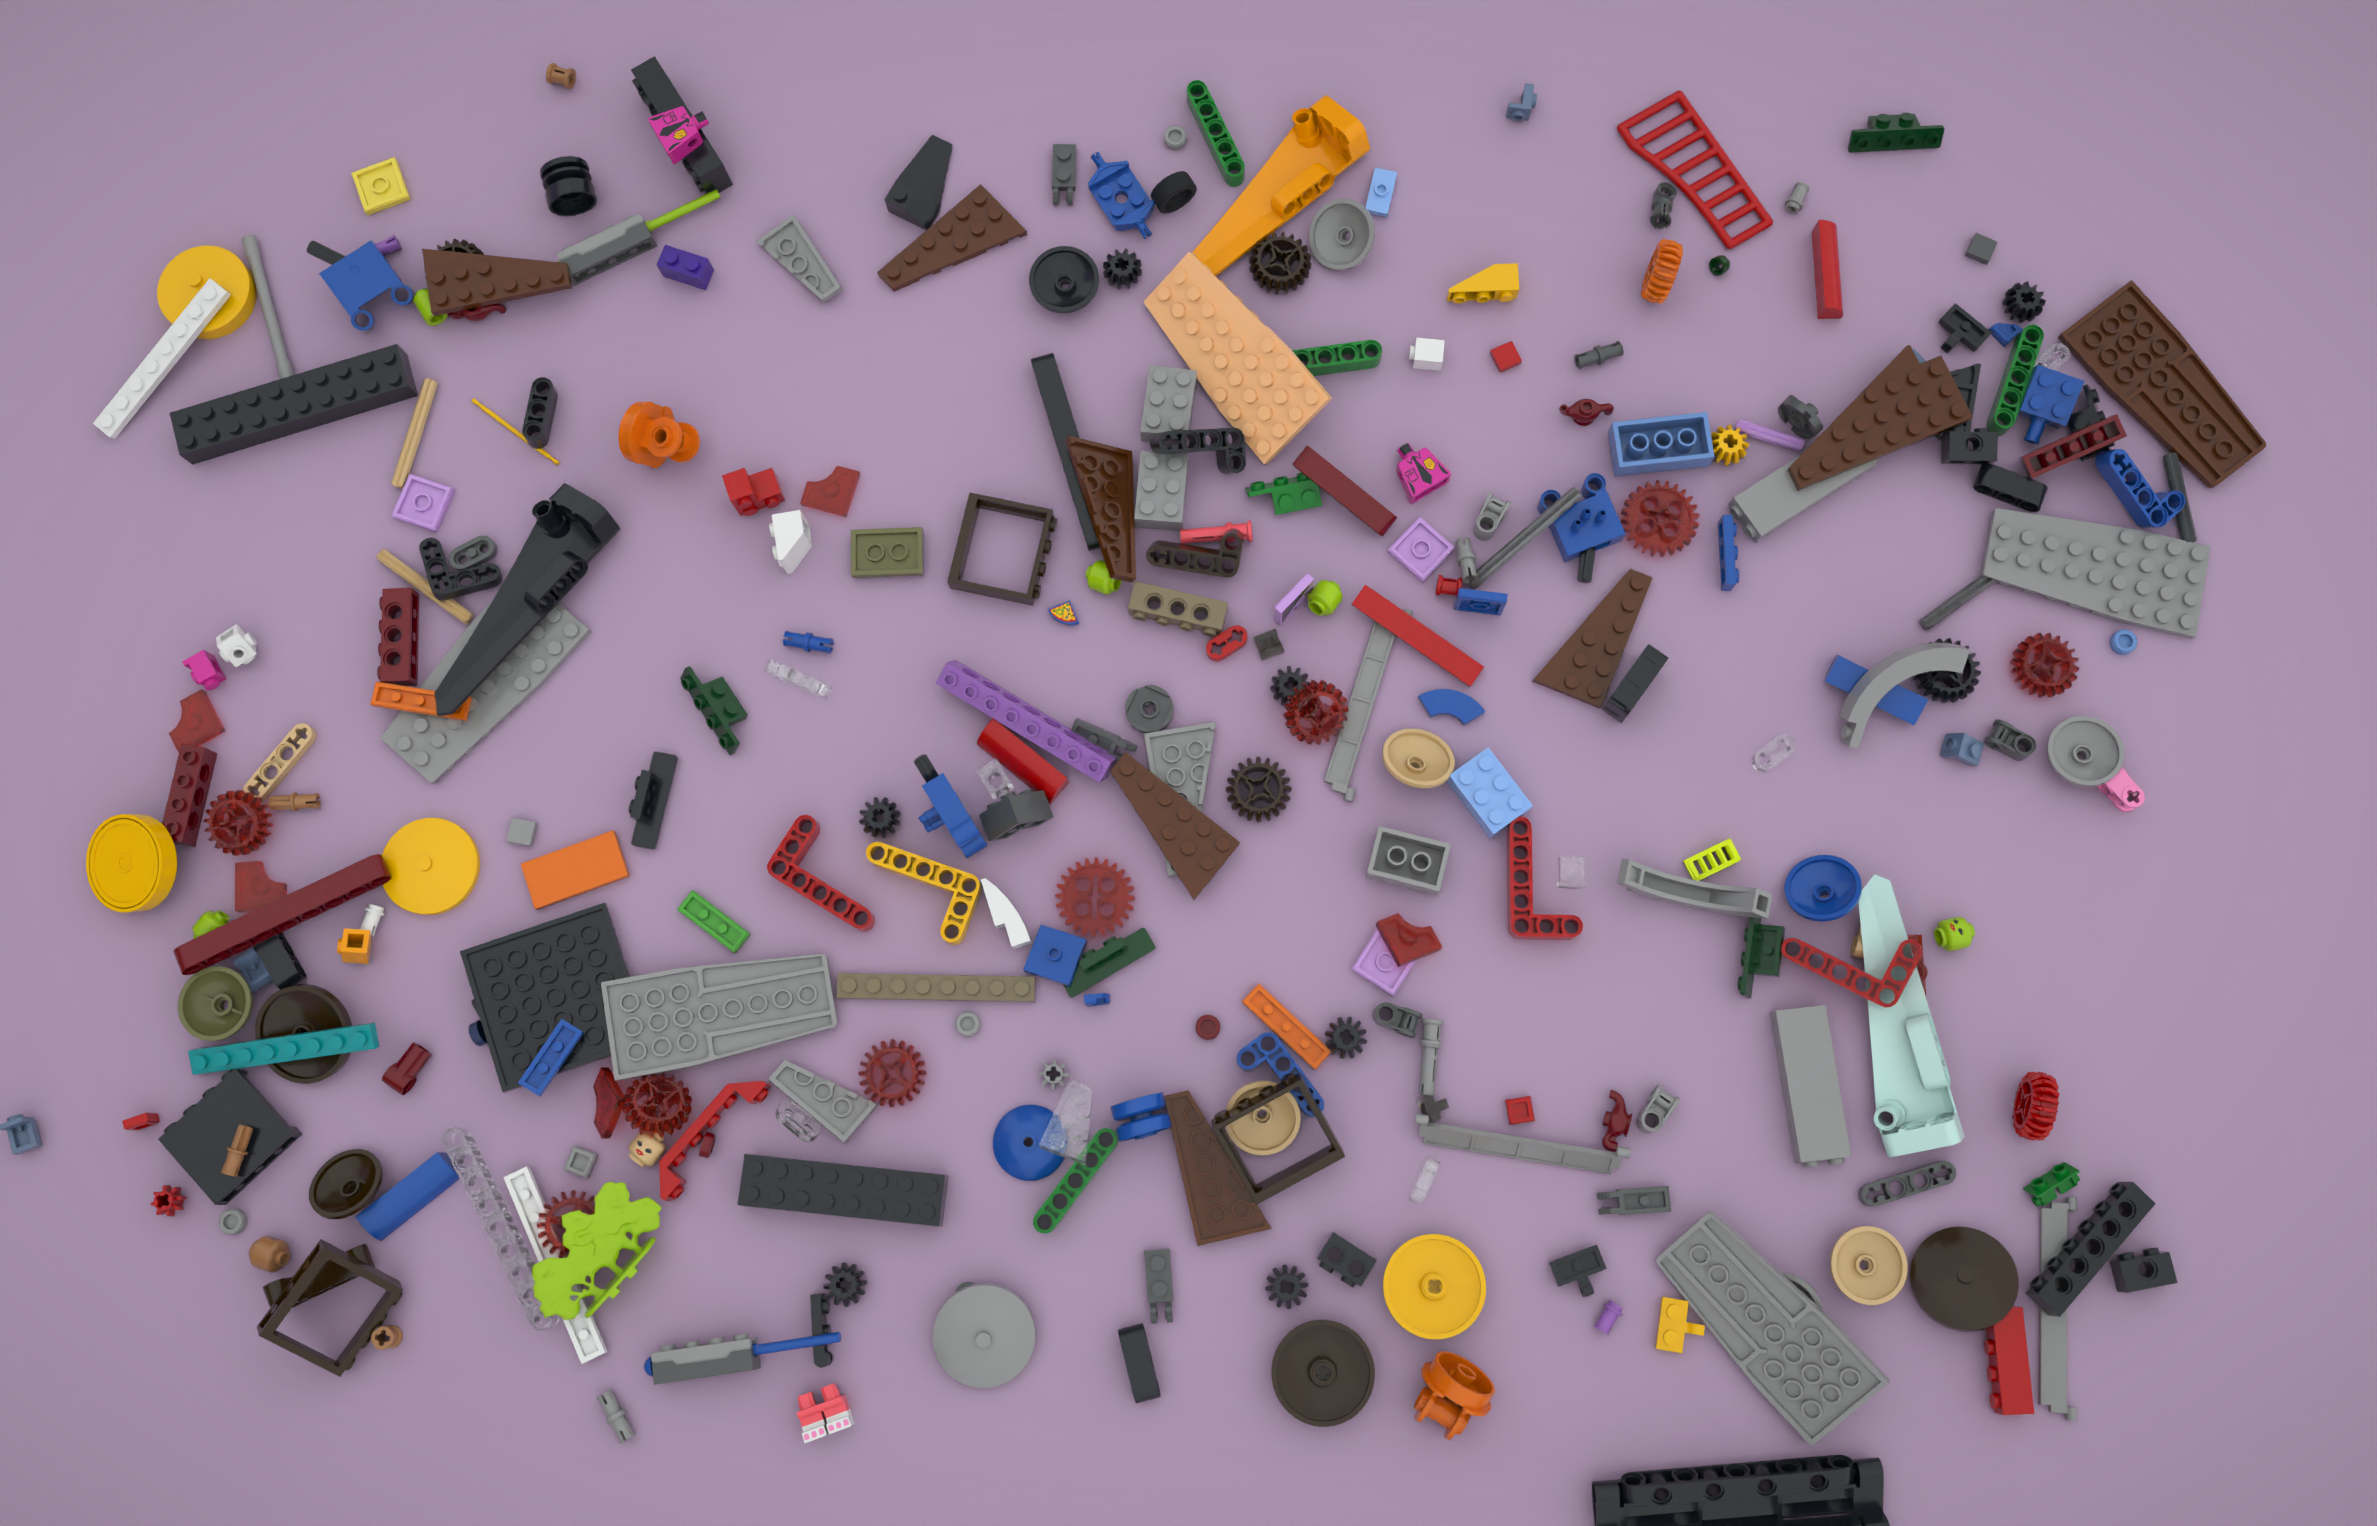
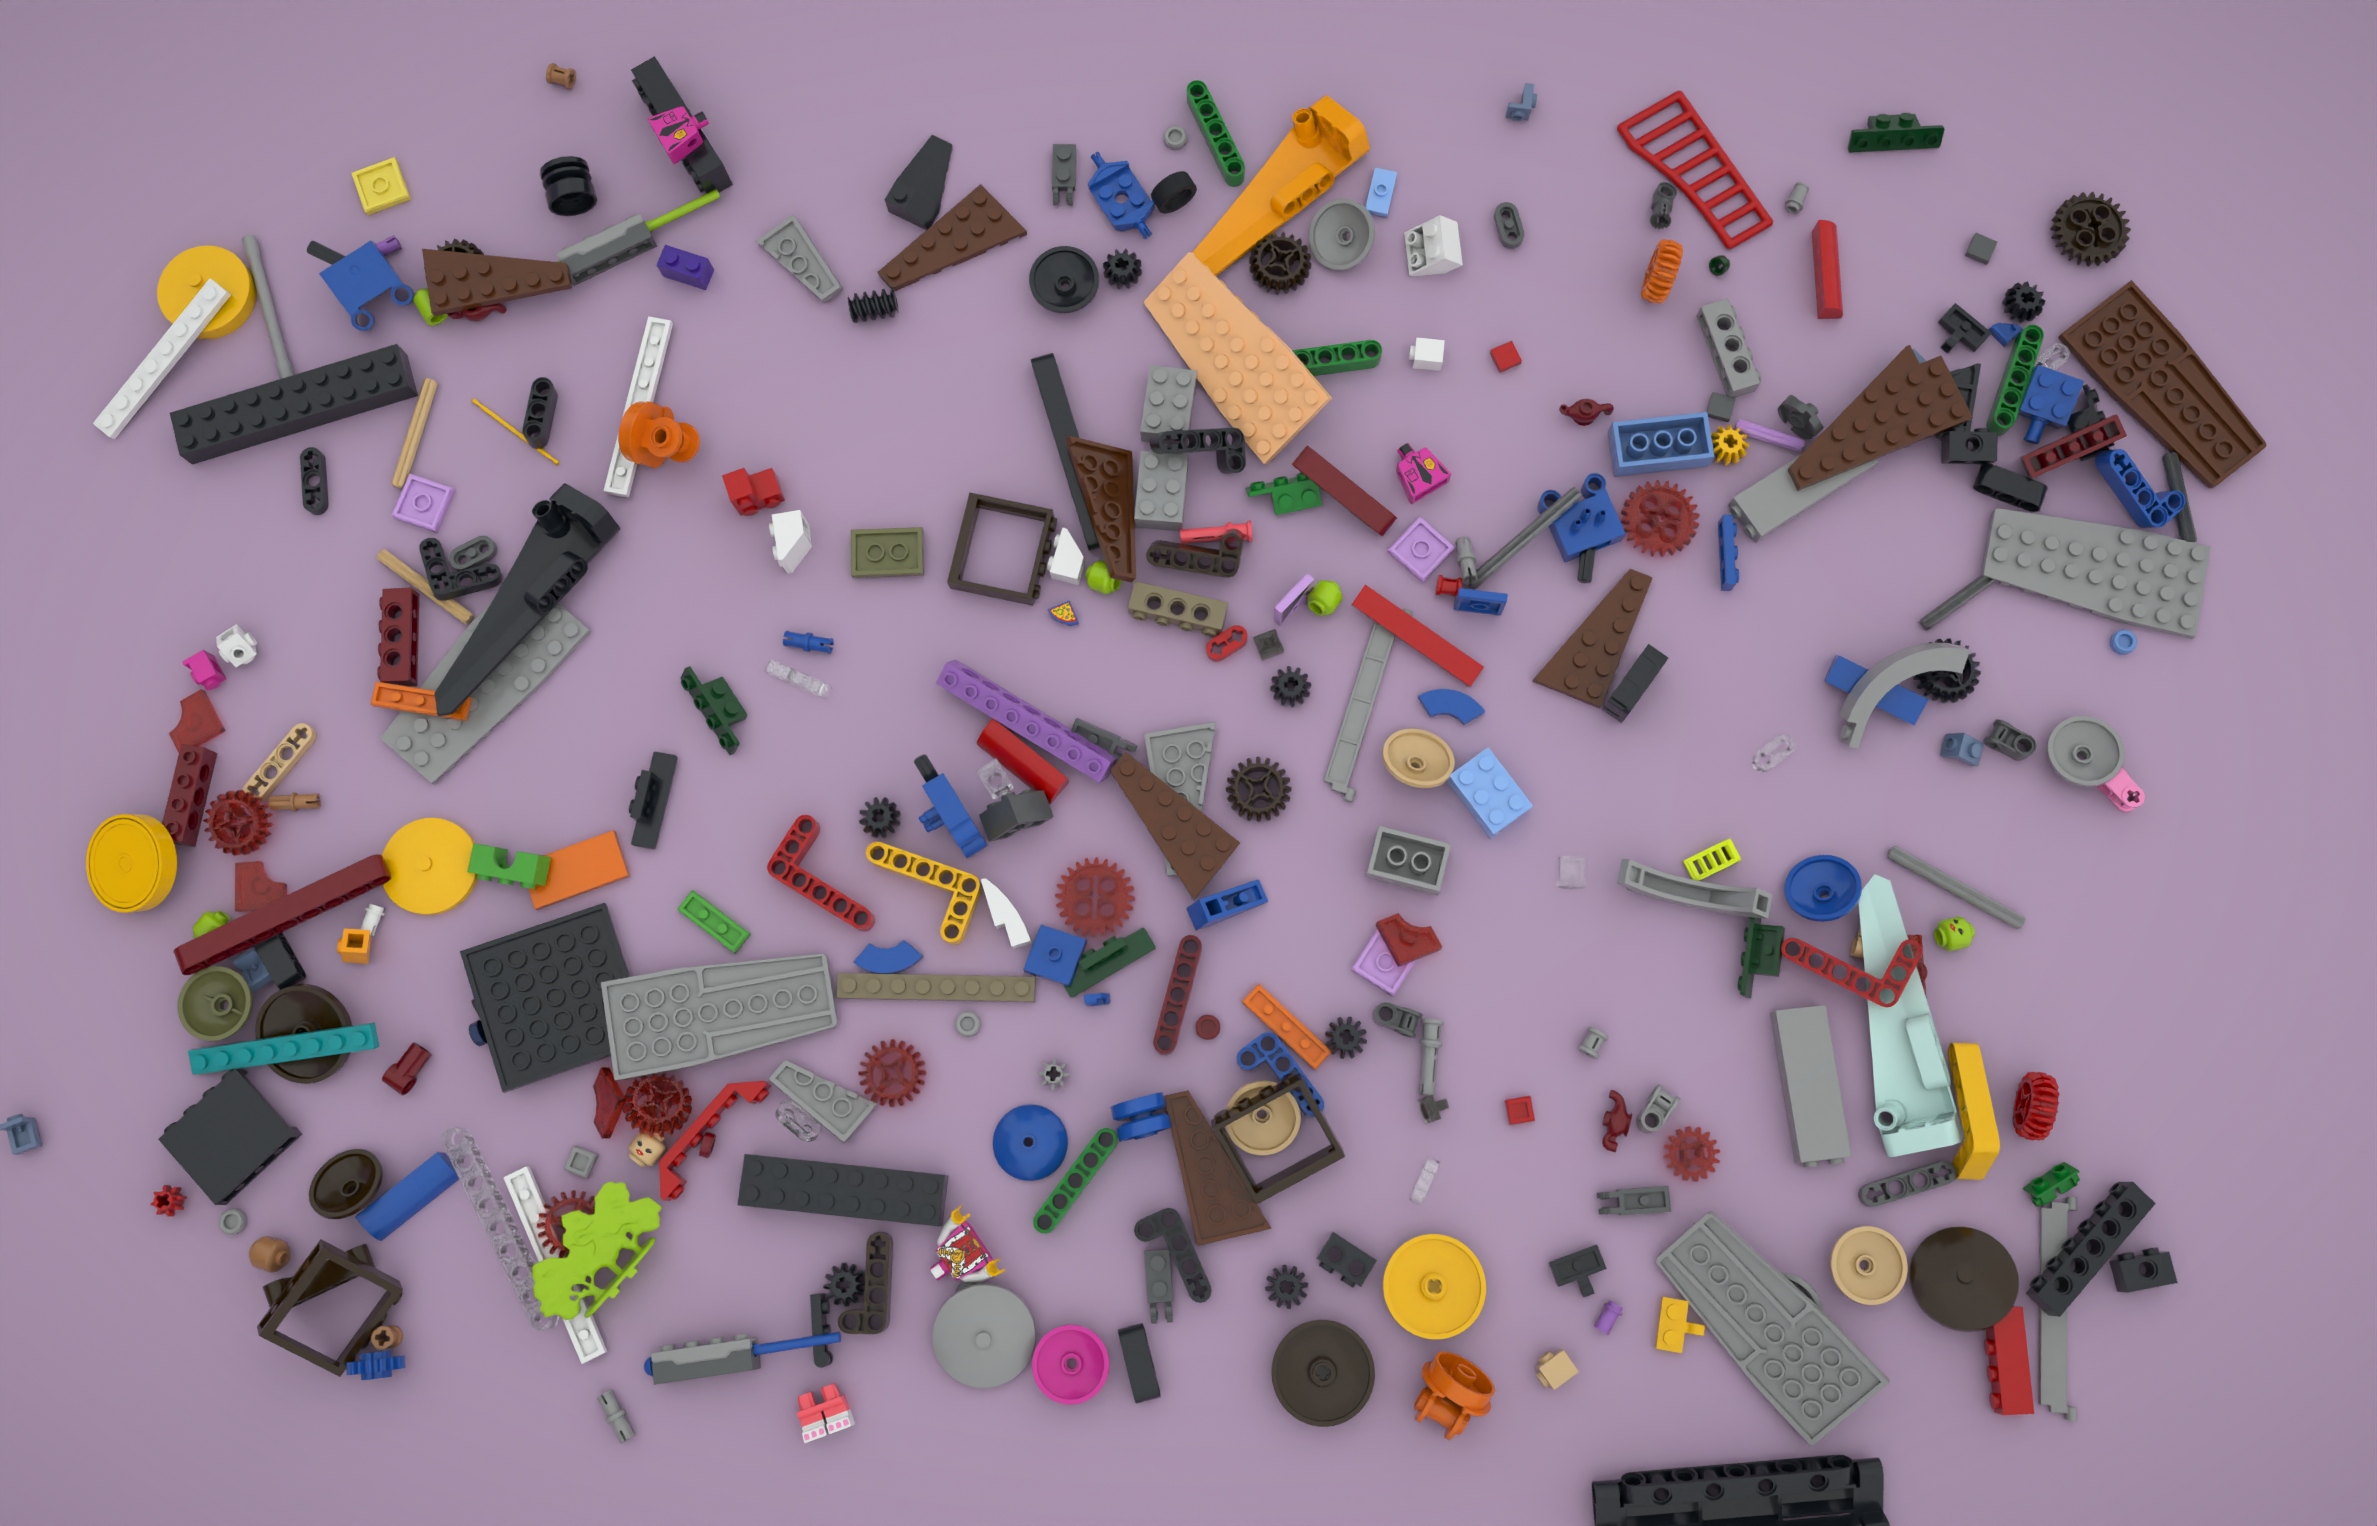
(141, 1121): red tile -> none
(237, 1150): medium nougat axle -> none
(307, 472): none -> black beam
(375, 1365): none -> blue gear
(491, 862): none -> bright green arch
(521, 832): light grey tile -> none
(551, 1057): blue plate -> none
(642, 388): none -> white plate
(833, 493): clear red tile -> none
(872, 1282): none -> dark brown beam
(873, 305): none -> black piece
(888, 960): none -> blue tile
(963, 1252): none -> torso
(1065, 1383): none -> dark pink dish
(1068, 560): none -> white slope
(1070, 1124): clear wing -> none
(1144, 697): dark grey plate -> none
(1179, 1256): none -> black beam
(1182, 983): none -> dark red beam
(1226, 904): none -> blue slope
(1319, 729): clear red gear -> none
(1433, 247): none -> white slope
(1491, 513): light grey piece -> none
(1492, 283): yellow slope -> none
(1509, 226): none -> dark grey plate
(1519, 1147): light grey piece -> none
(1526, 891): red beam -> none
(1555, 1369): none -> tan brick
(1592, 1042): none -> light grey bush
(1598, 355): dark grey pin -> none
(1700, 1160): none -> clear red gear
(1720, 407): none -> dark grey tile
(1734, 383): none -> light grey brick
(1956, 887): none -> light grey axle
(1976, 1112): none -> yellow beam
(2043, 647): clear red gear -> none
(2090, 229): none -> dark brown gear

